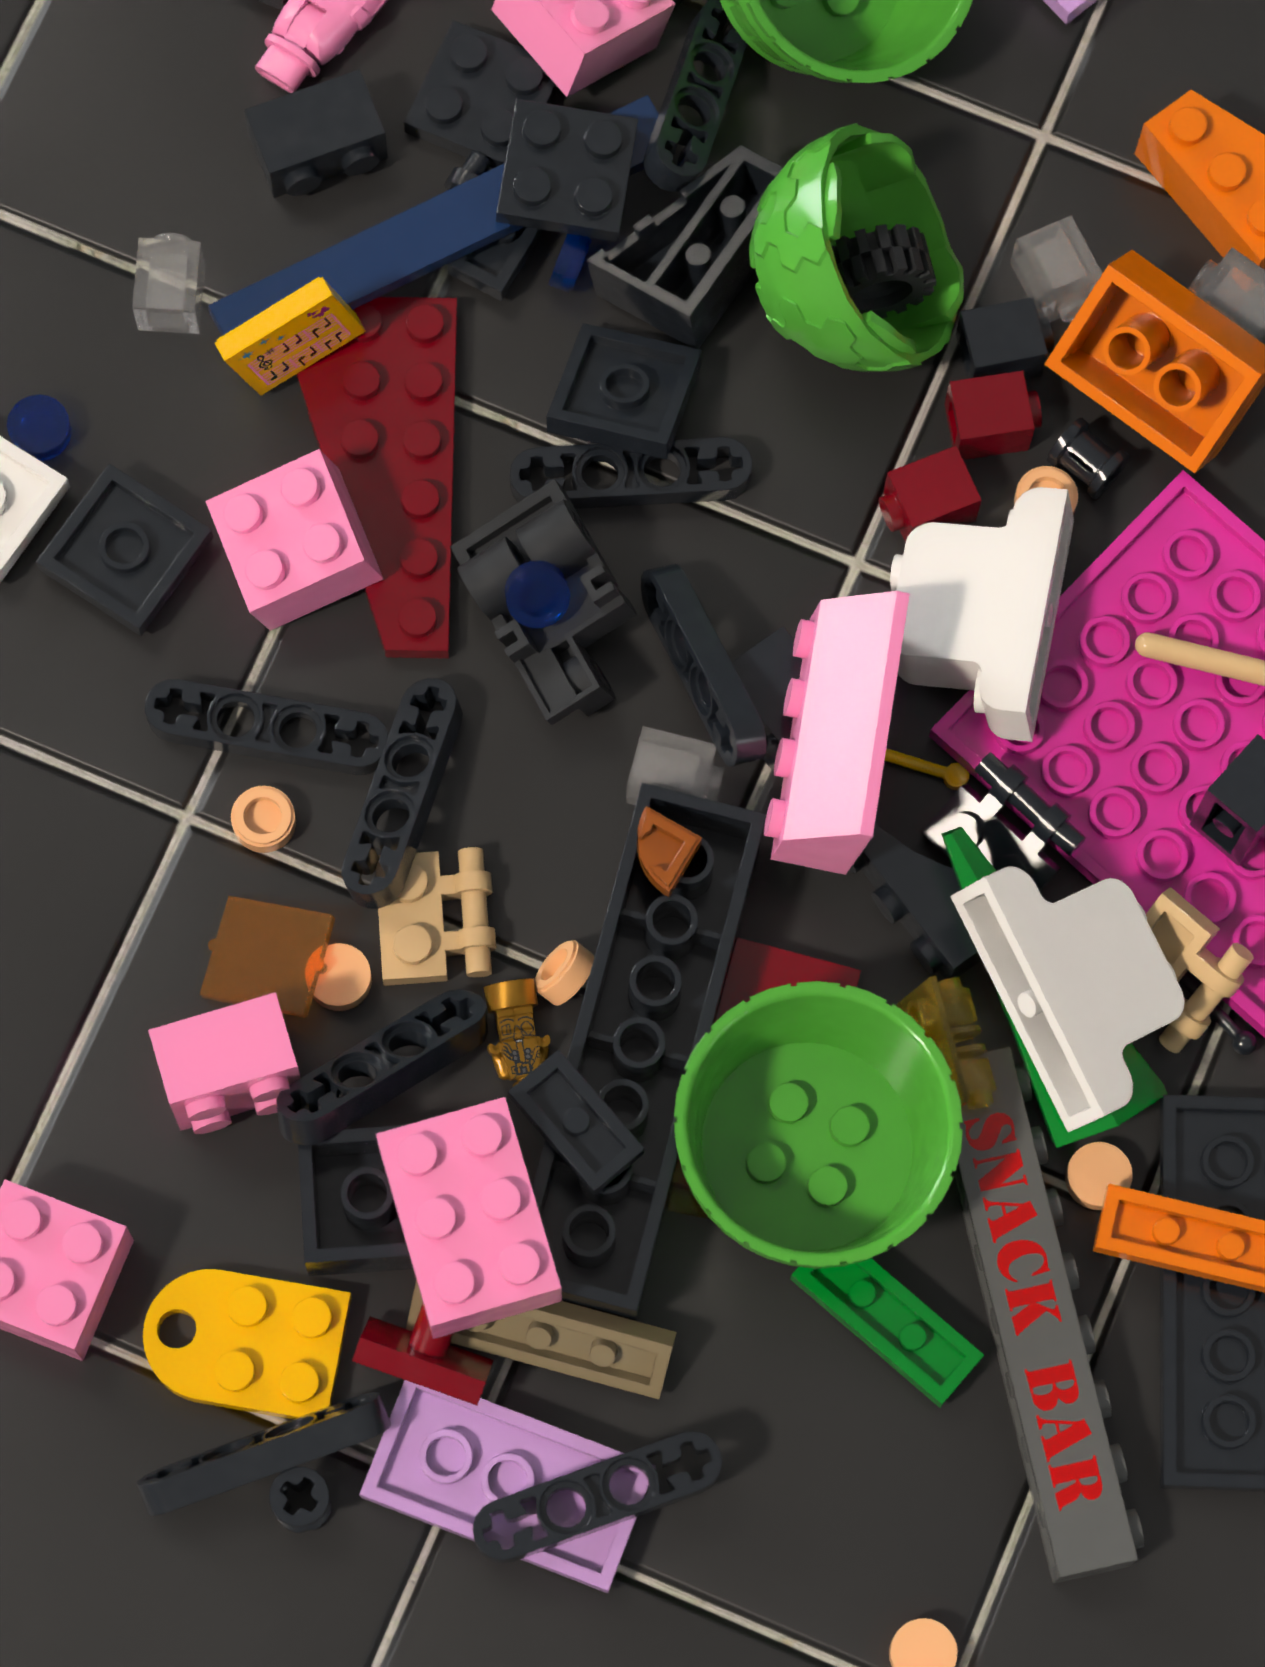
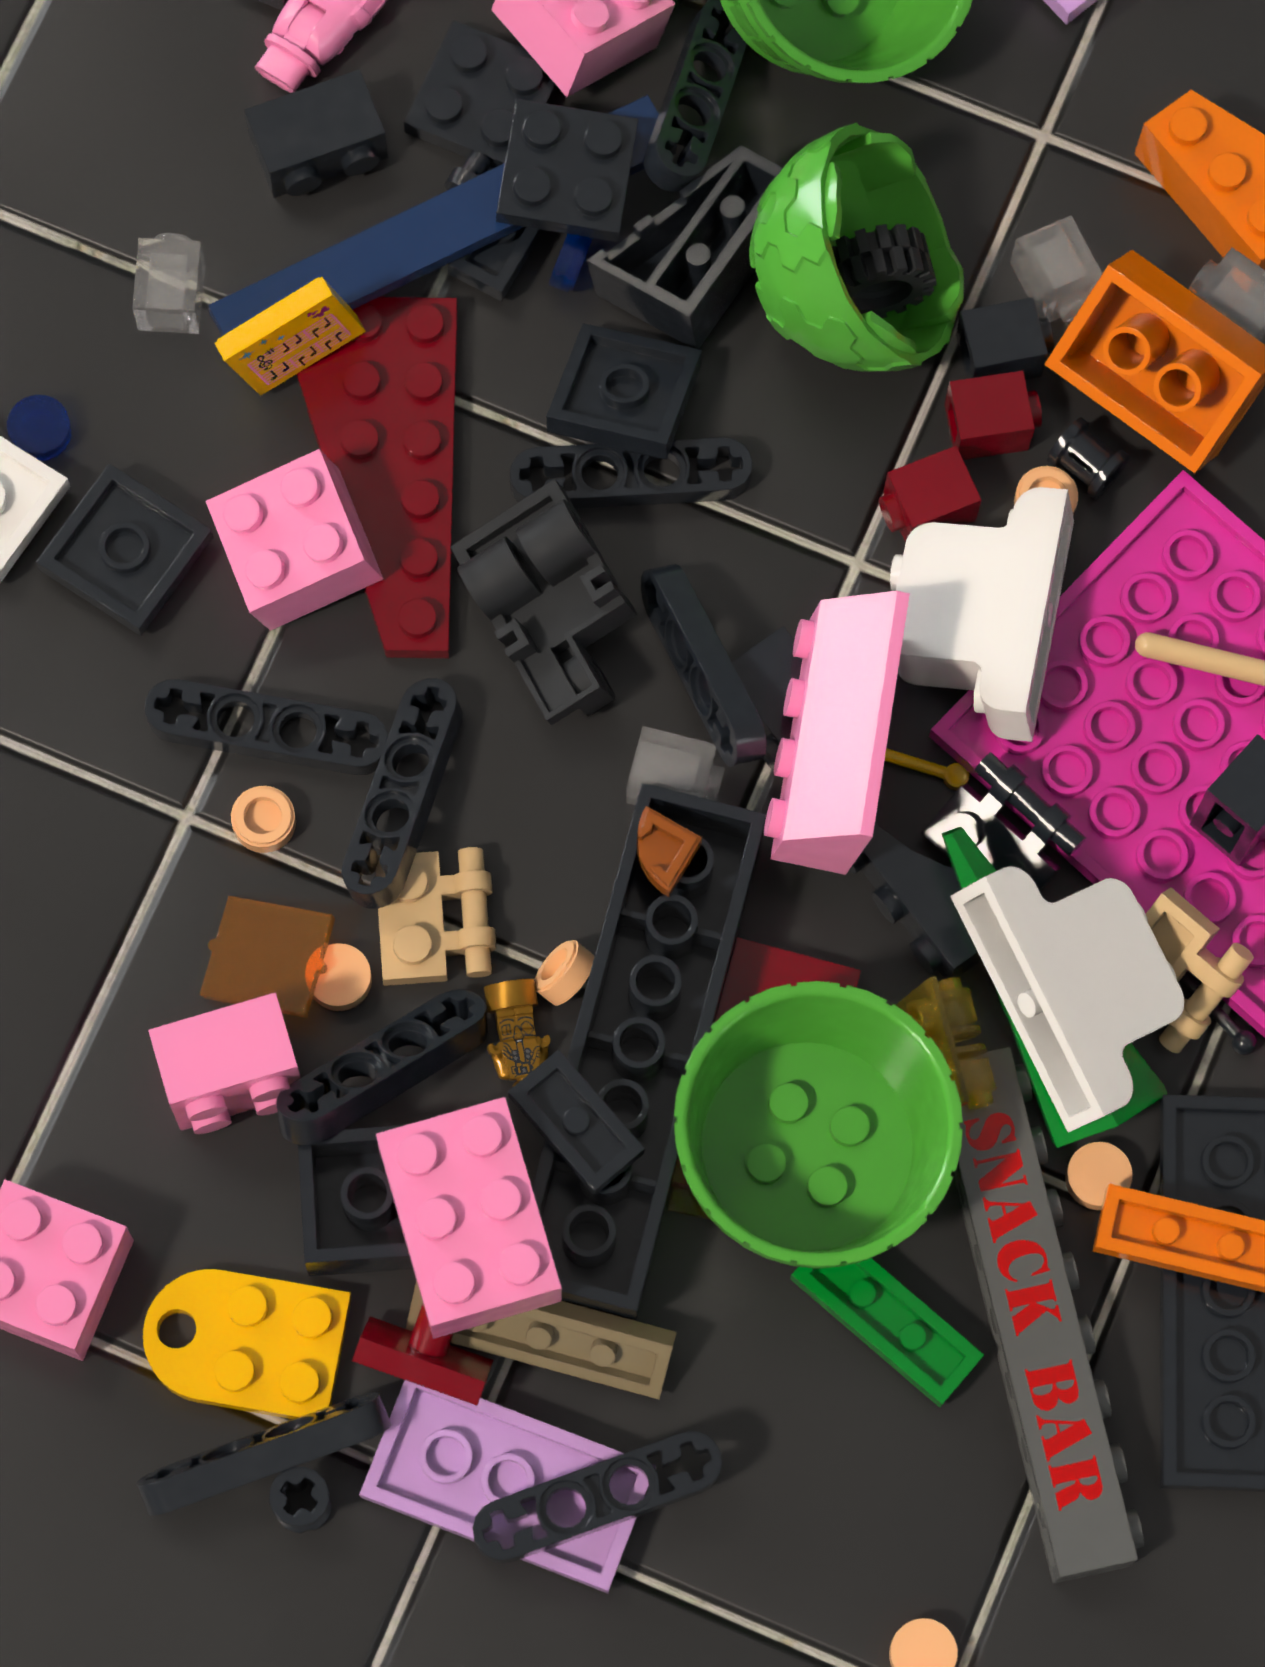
(537, 594): clear blue tile -> none

